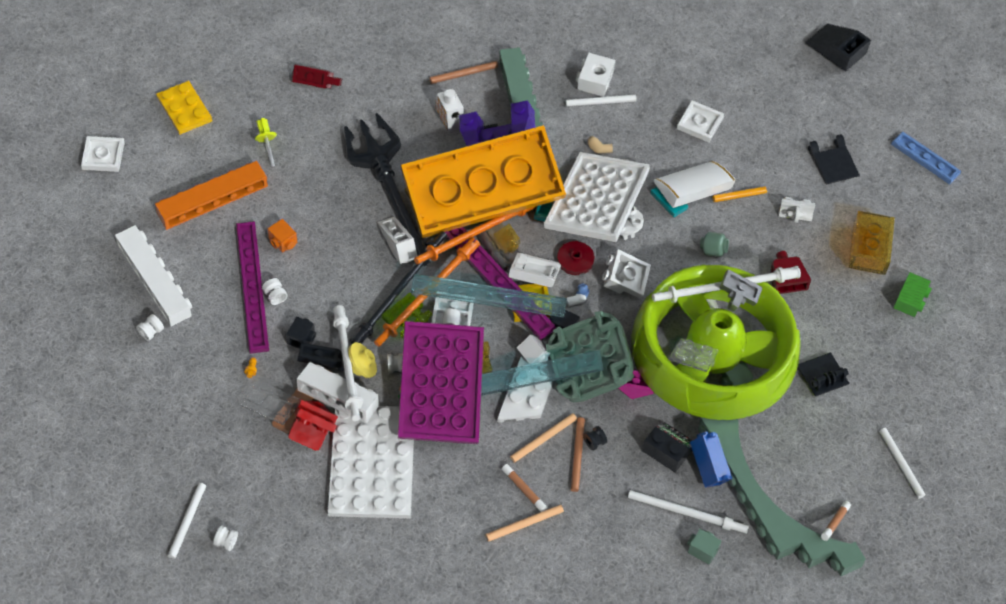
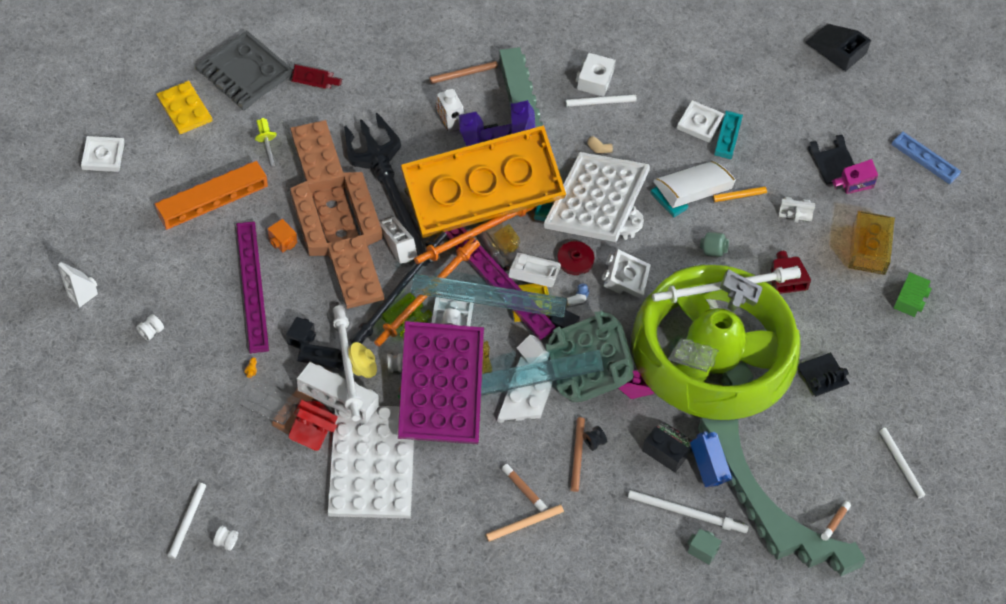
(77, 284): none -> white slope
(153, 275): white brick -> none
(247, 67): none -> dark grey hinge
(274, 291): white wheel -> none
(326, 183): none -> nougat piece
(543, 437): light nougat bar -> none
(728, 135): none -> teal plate
(857, 177): none -> dark pink torso

